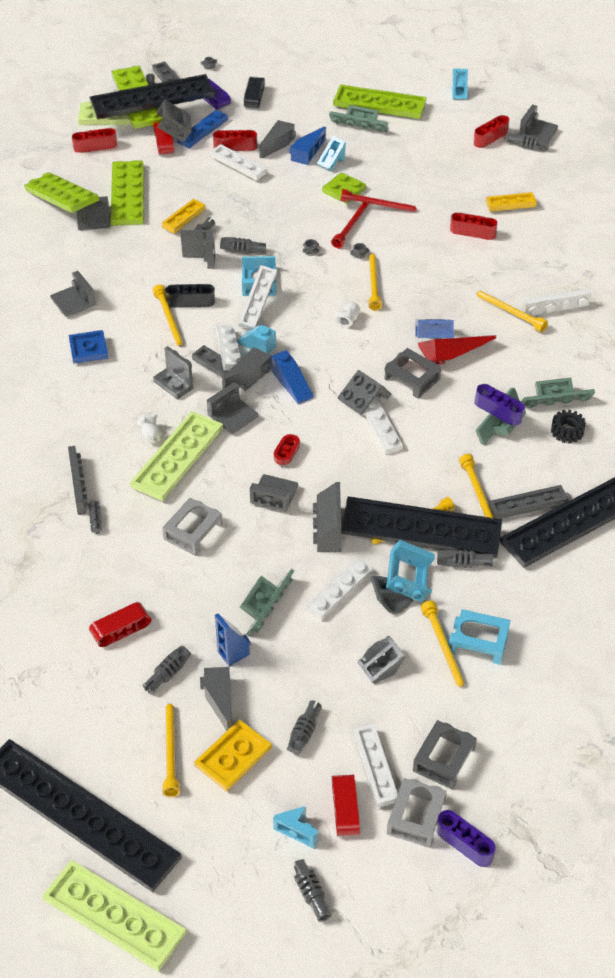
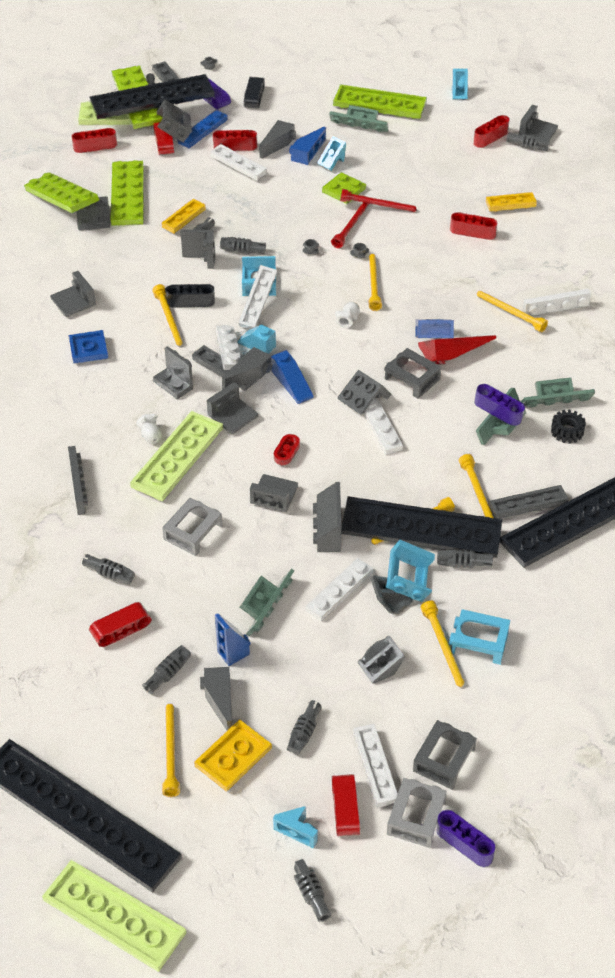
(95, 516): dark grey axle -> none
(109, 569): none -> dark grey hinge

